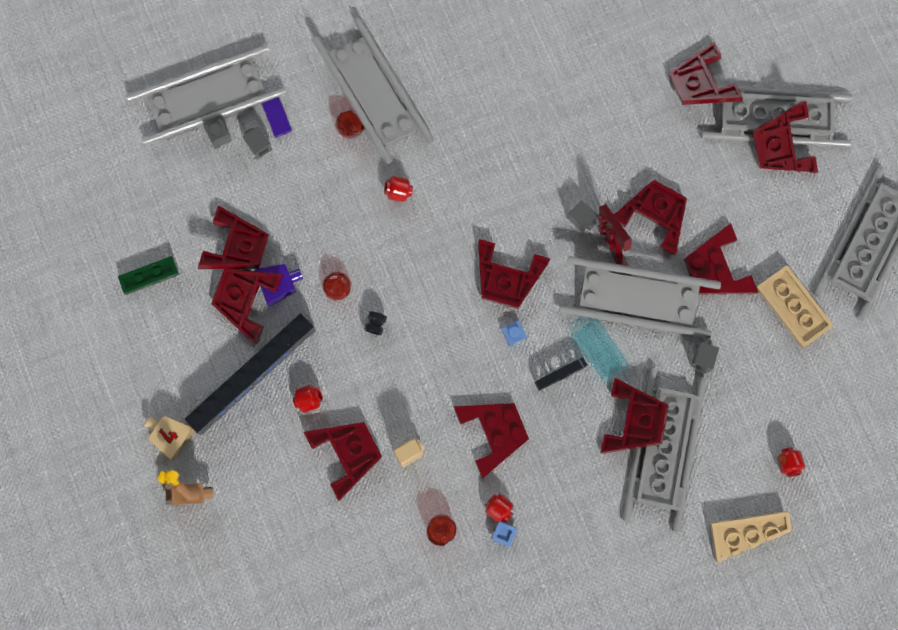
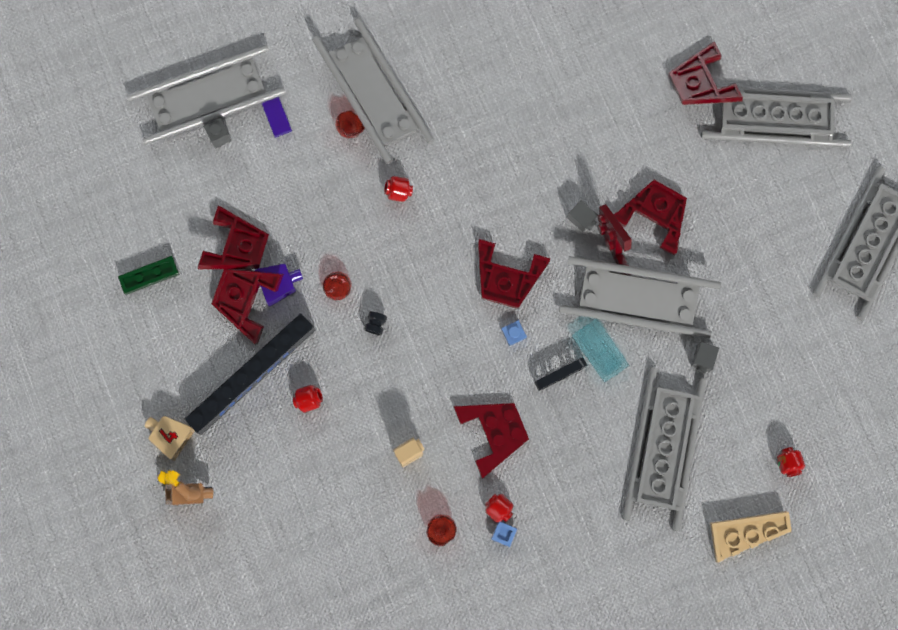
(257, 142): dark grey brick -> none
(354, 449): dark red wing -> none
(643, 422): dark red wing -> none
(710, 264): dark red wing -> none
(775, 142): dark red wing -> none
(794, 306): tan plate -> none

